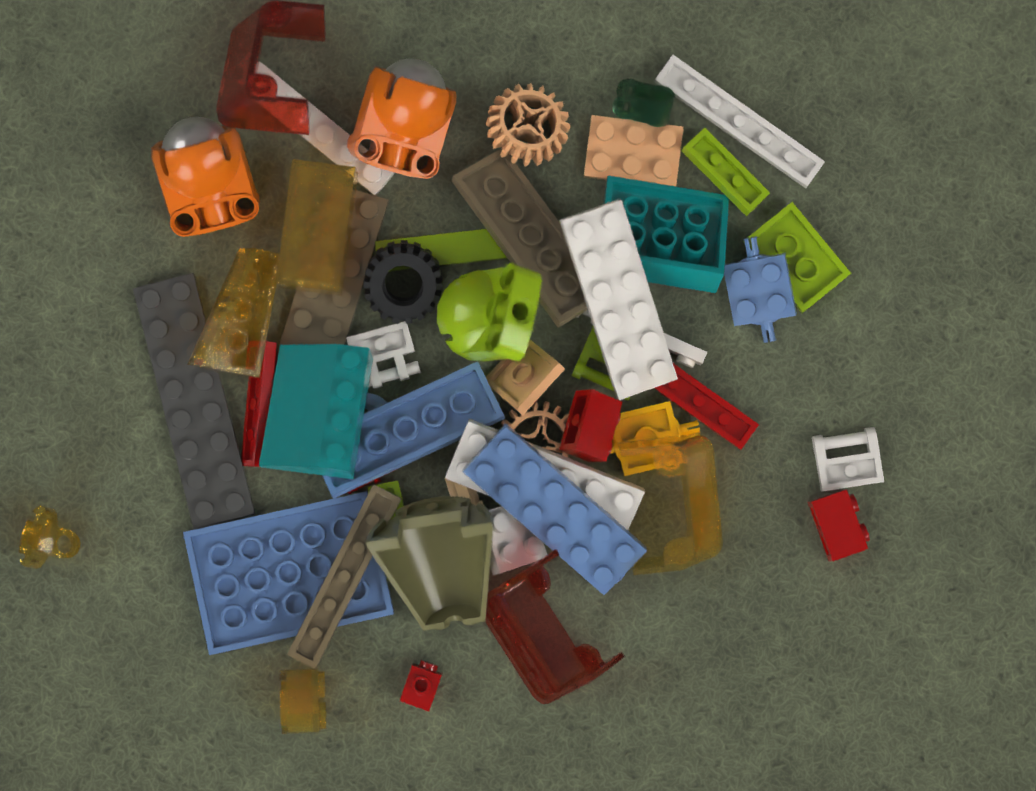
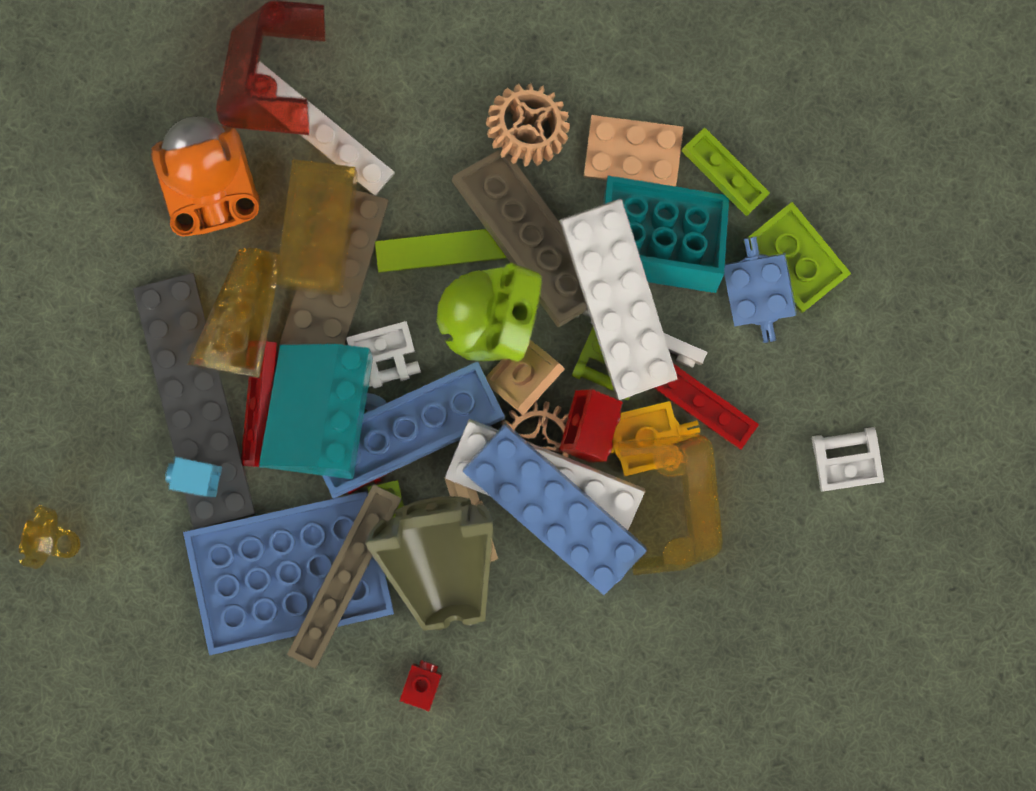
(193, 477): none -> medium azure brick
(300, 701): clear yellow brick -> none
(403, 308): black tyre -> none
(404, 118): orange piece -> none
(512, 543): white plate -> none
(536, 638): clear red windscreen -> none
(646, 103): clear green piece -> none
(740, 121): white plate -> none
(839, 525): red brick -> none

